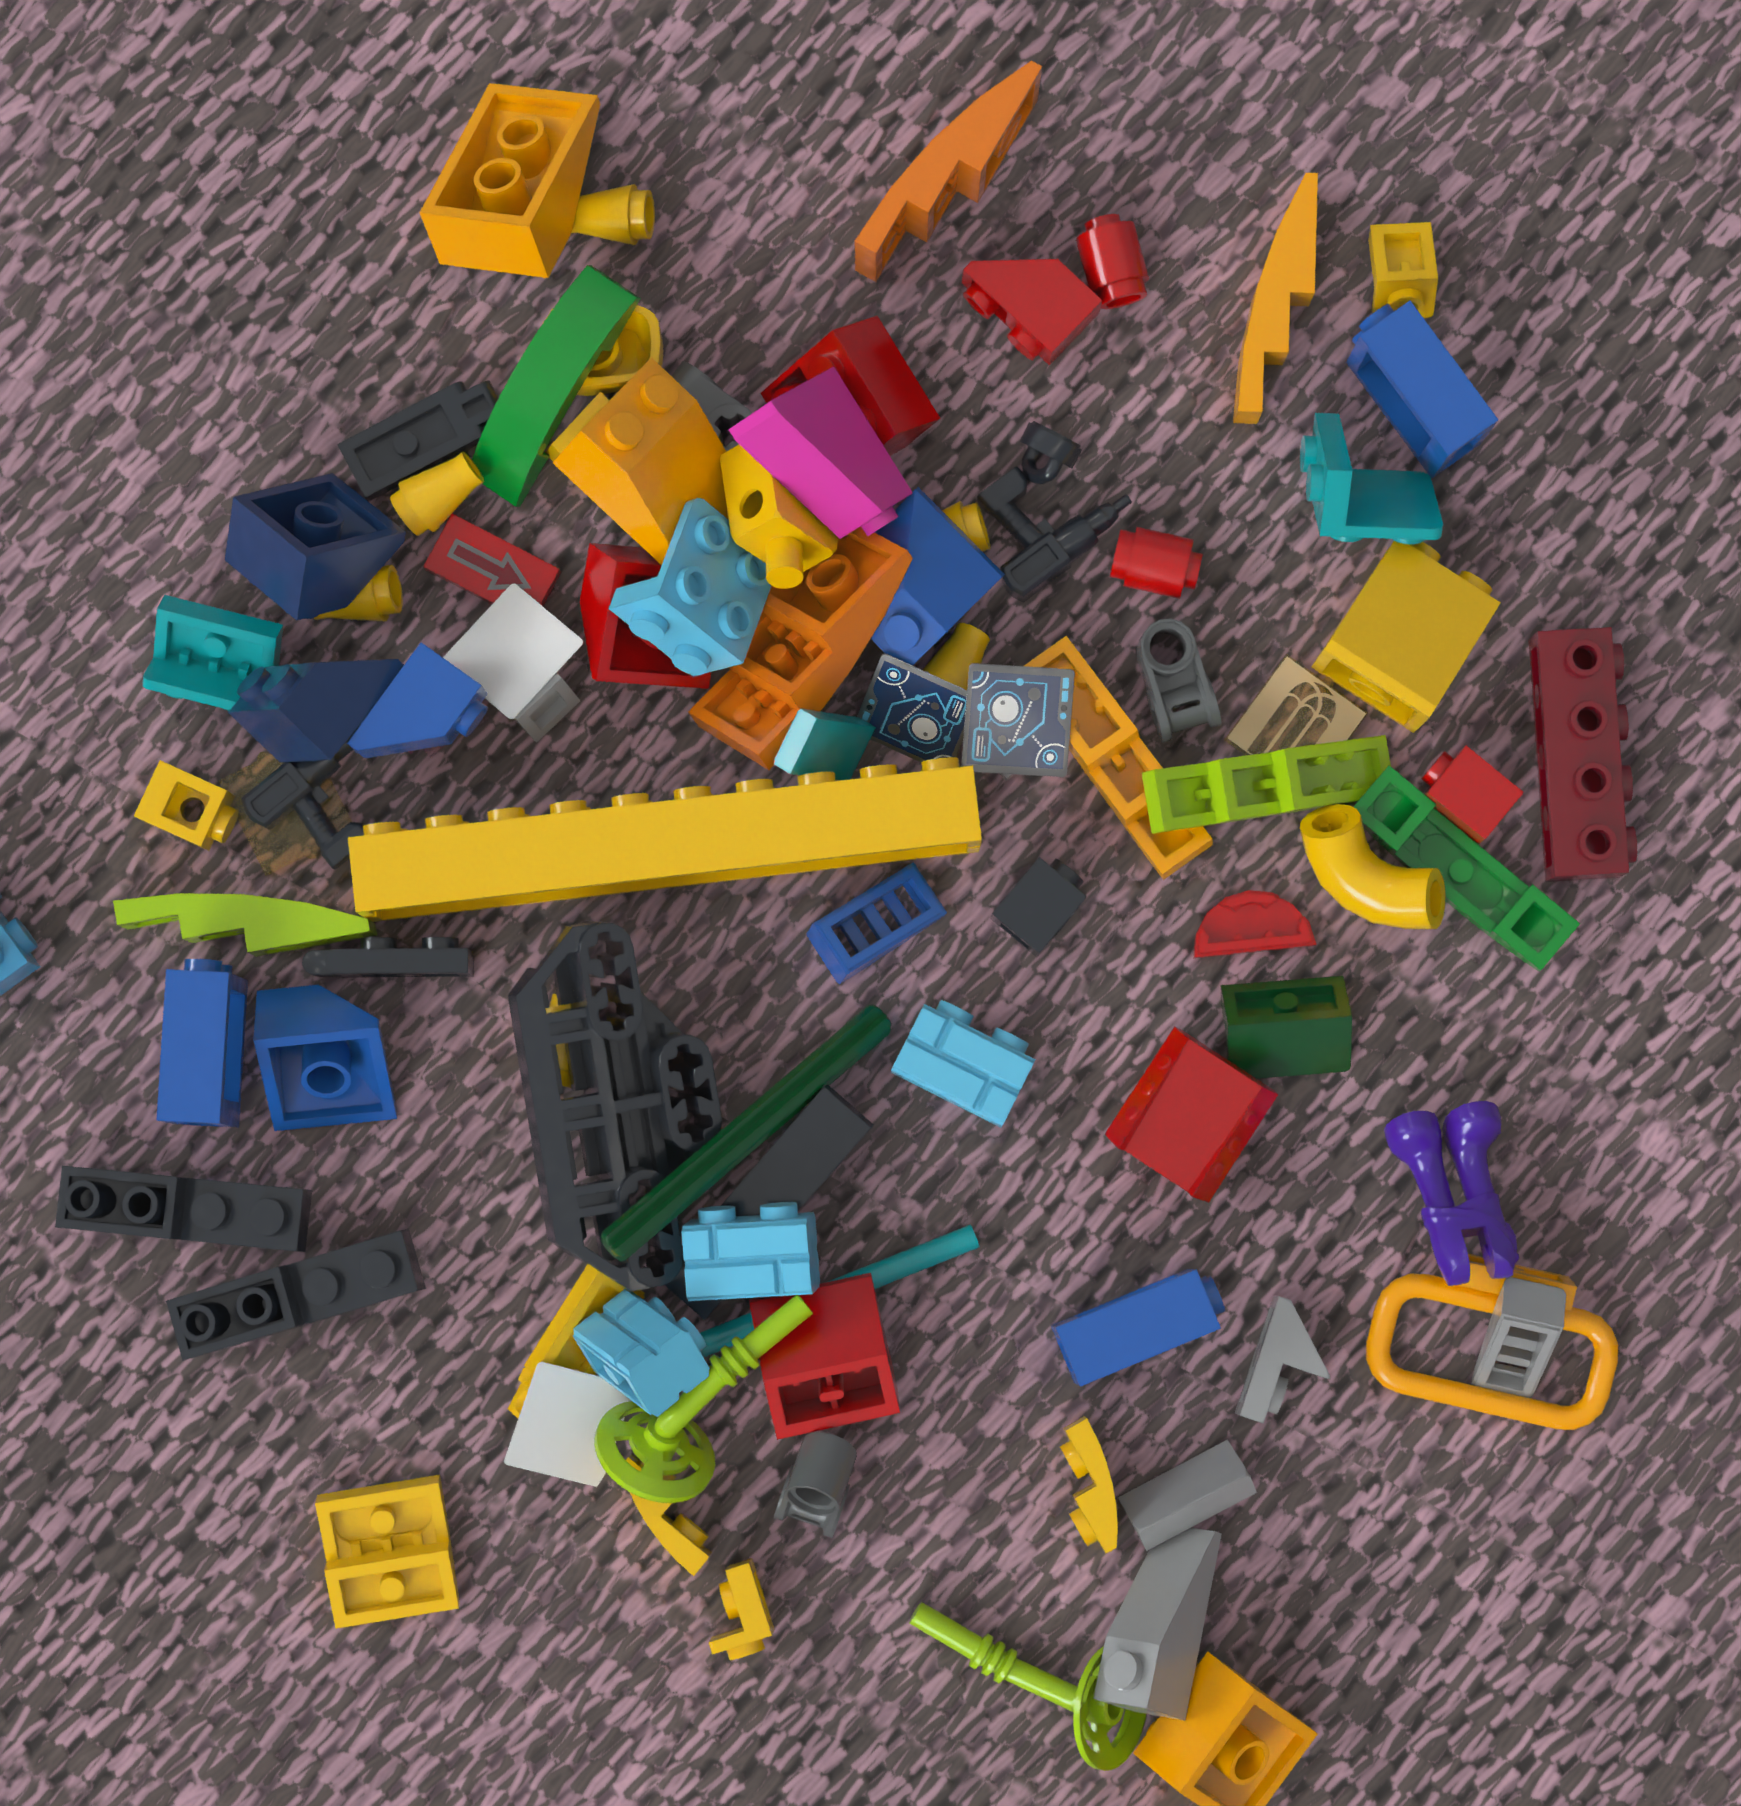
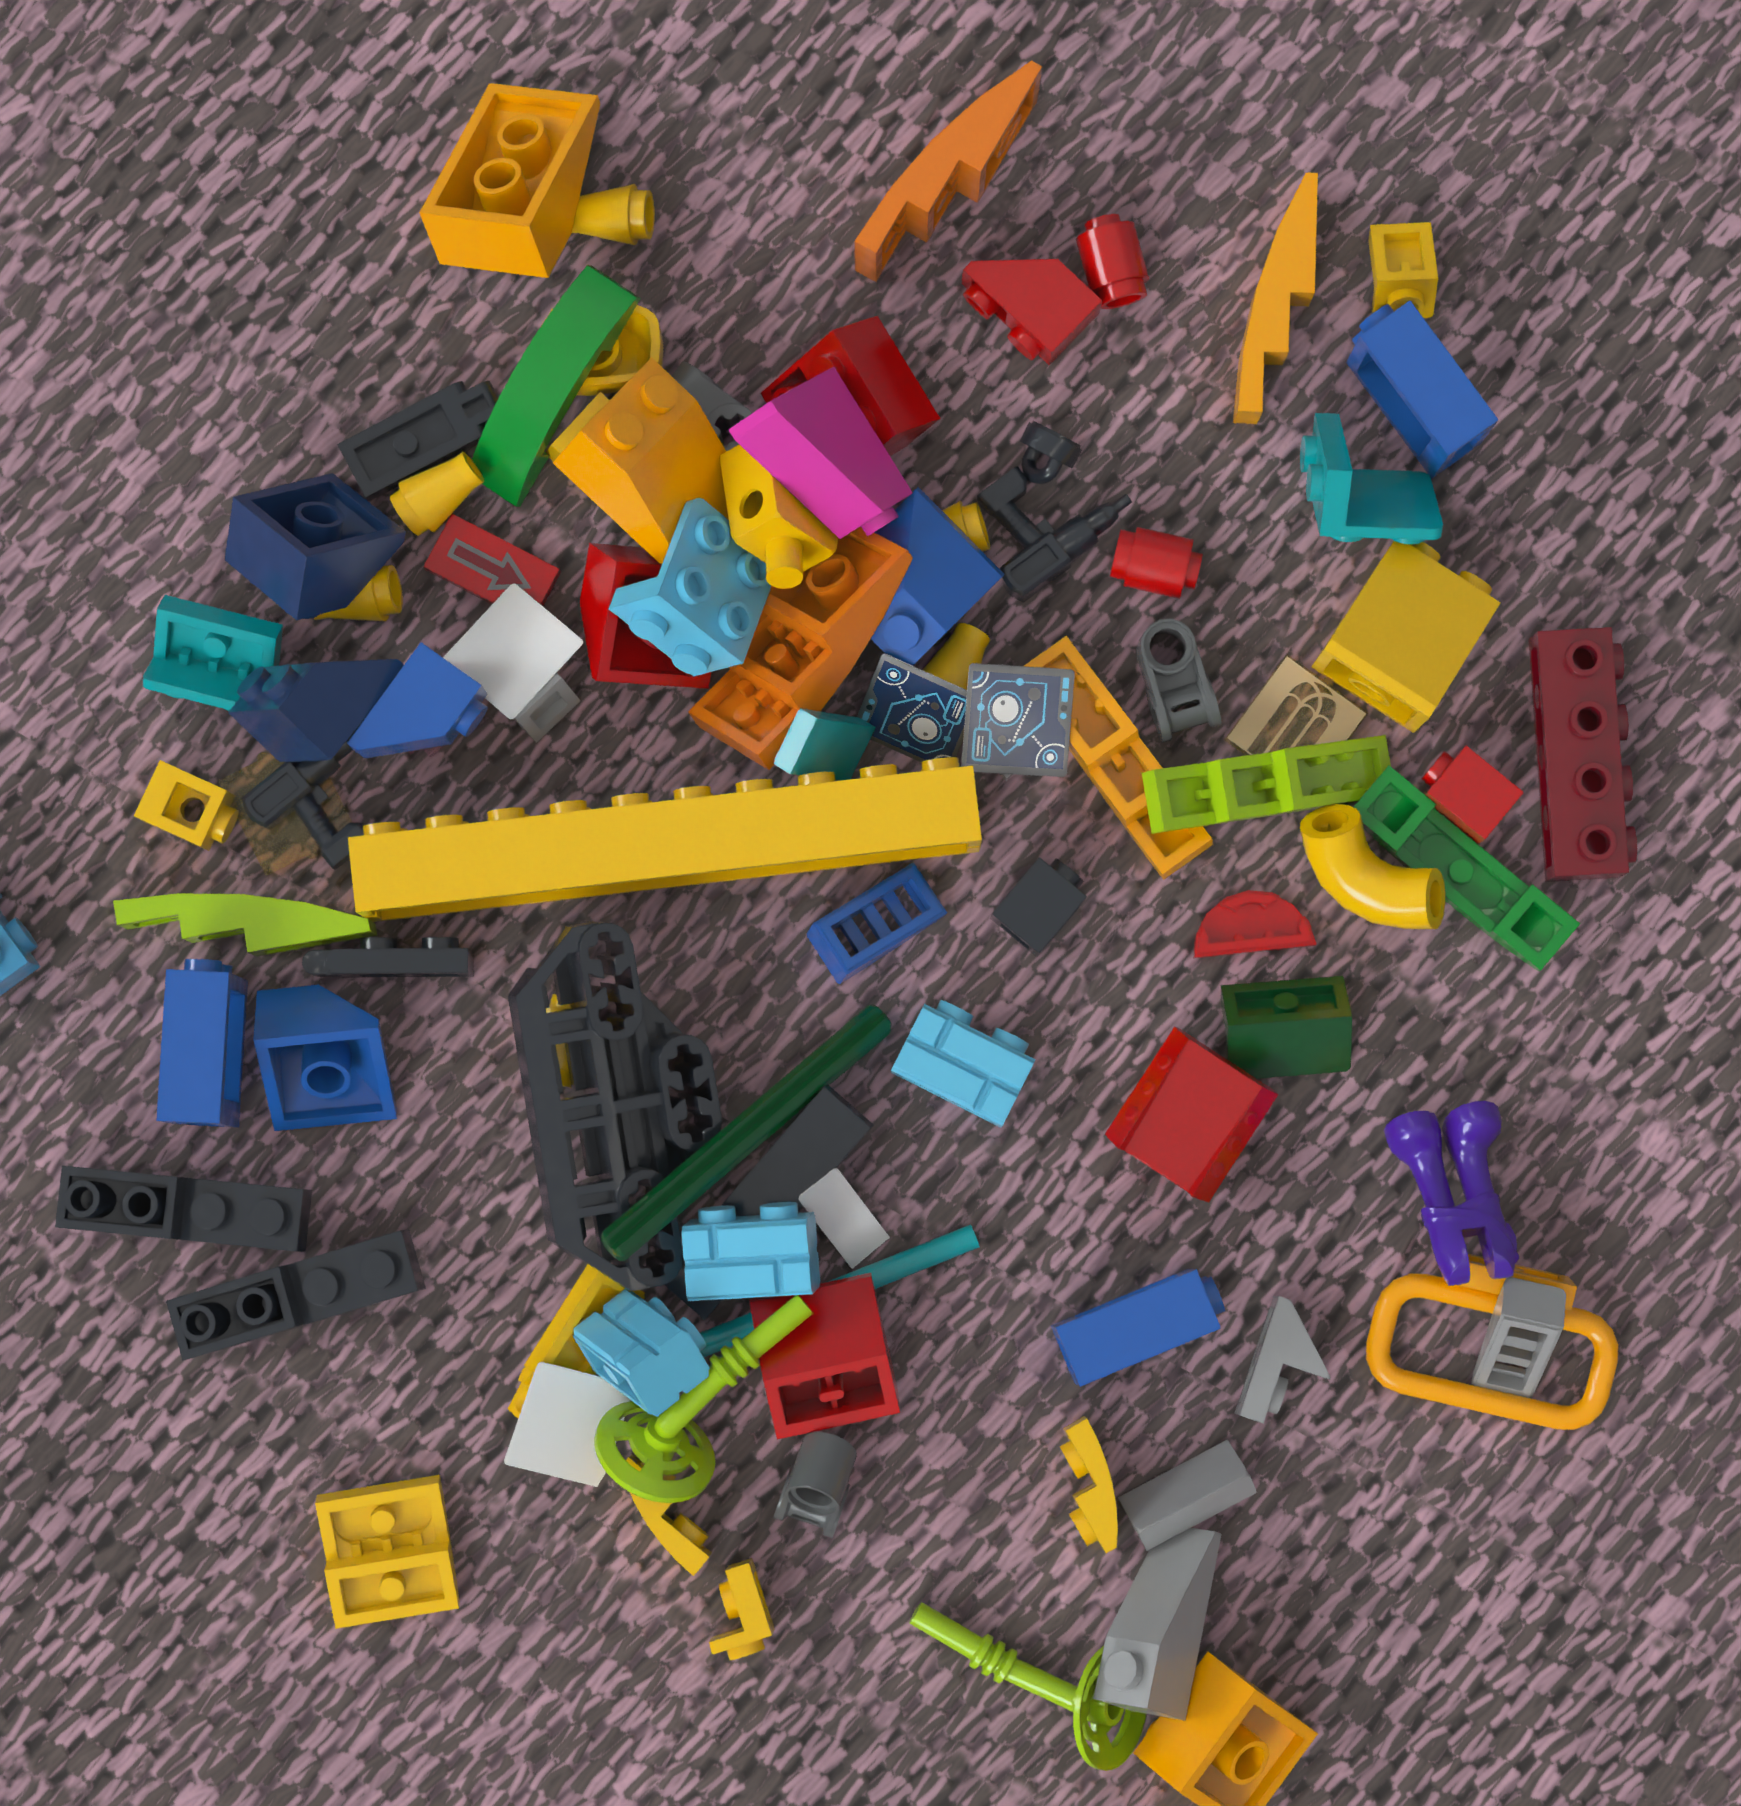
(843, 1217): none -> white sticker

